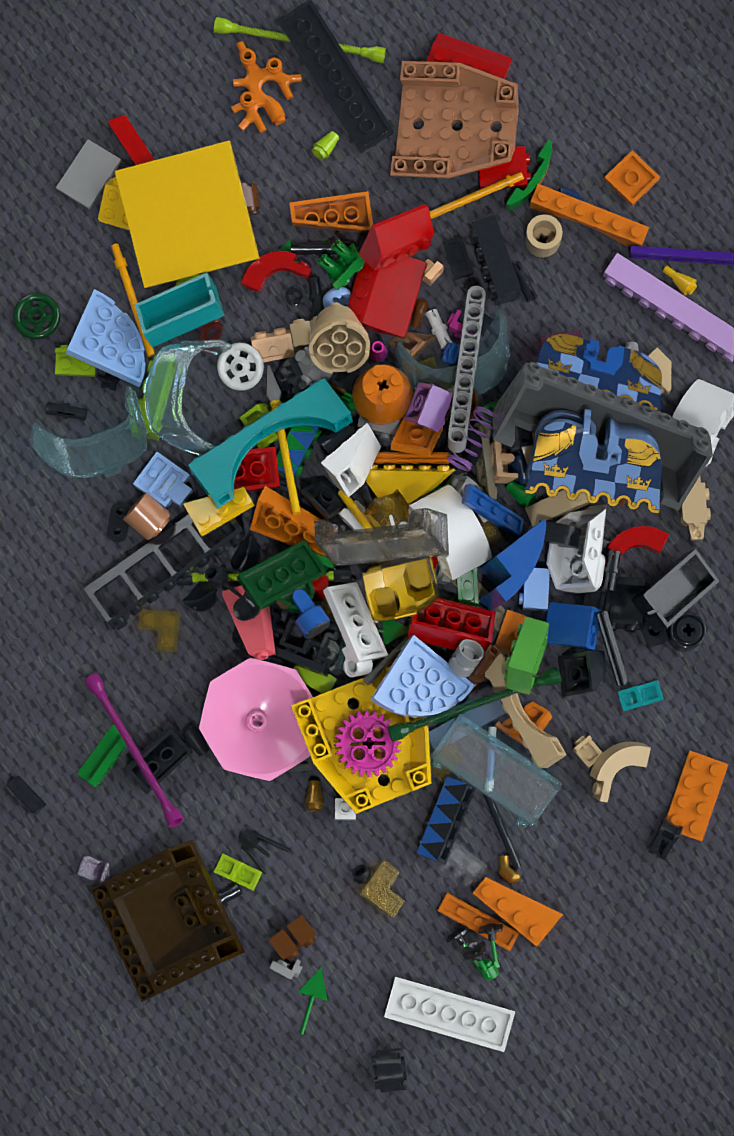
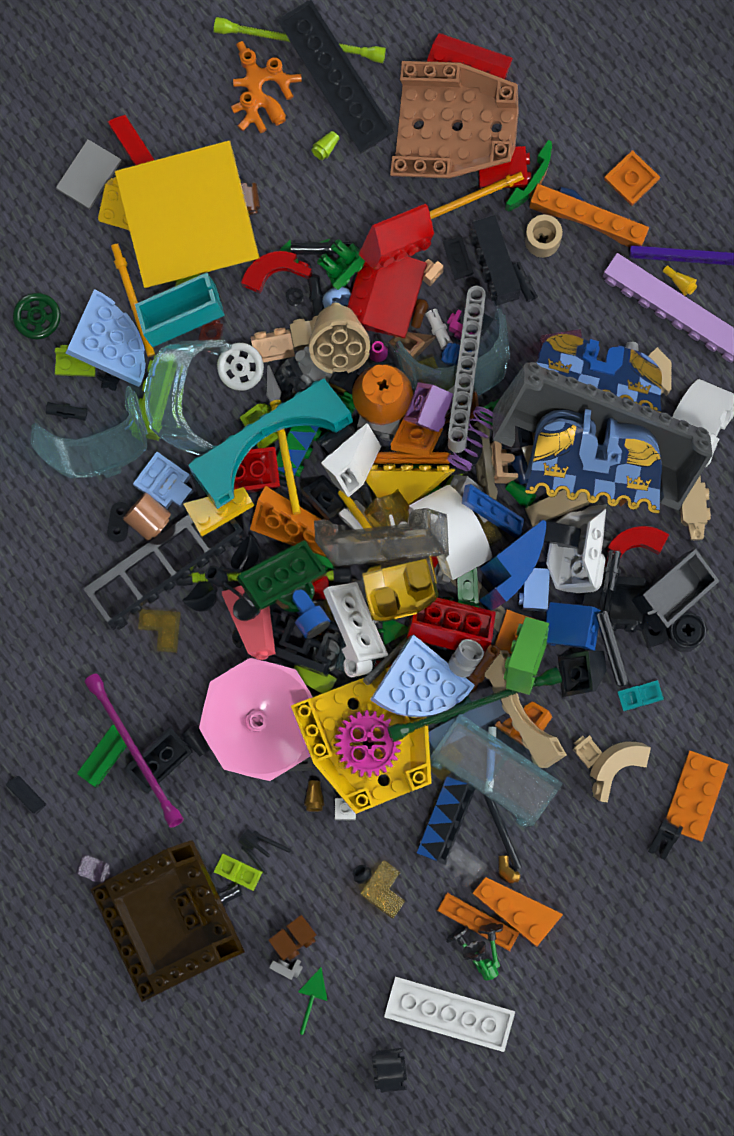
(337, 213): orange wedge -> none

